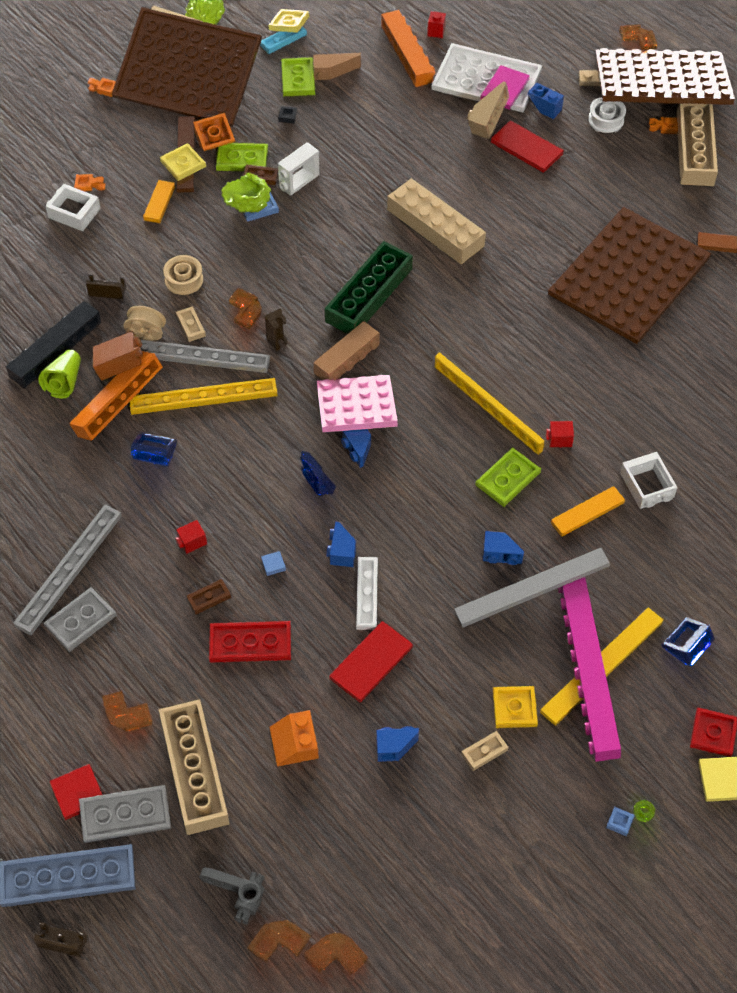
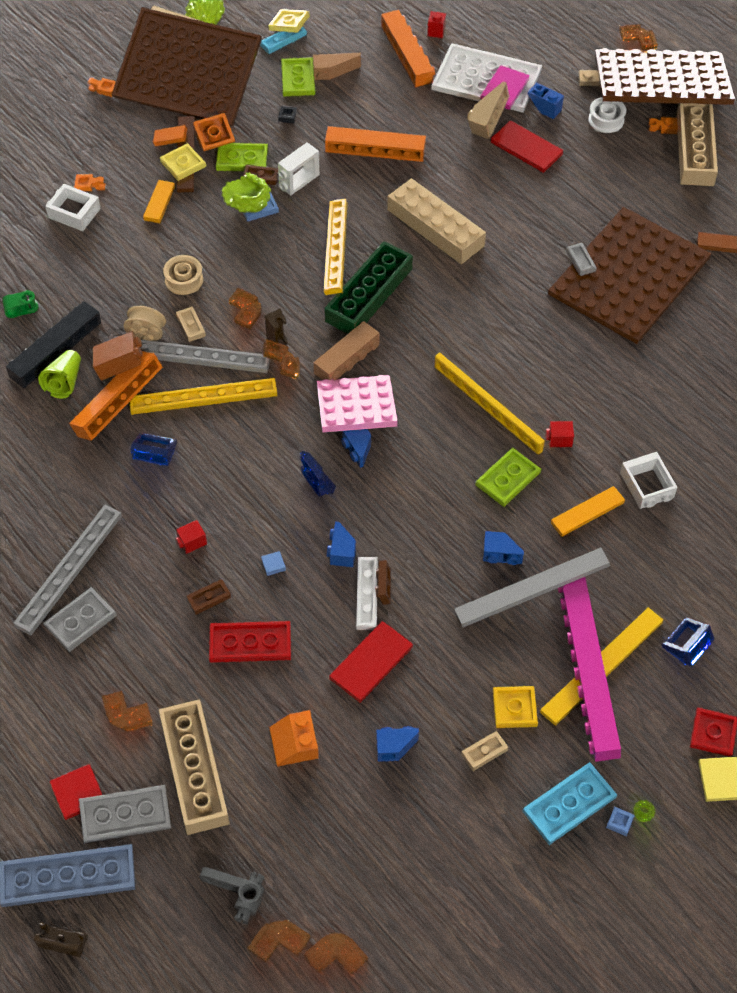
(17, 304): none -> green piece
(106, 289): dark brown hinge -> none
(170, 135): none -> orange tile
(288, 363): none -> clear orange plate
(335, 247): none -> yellow tile
(375, 144): none -> orange brick
(383, 576): none -> reddish brown plate
(569, 803): none -> medium azure plate
(581, 259): none -> light grey tile

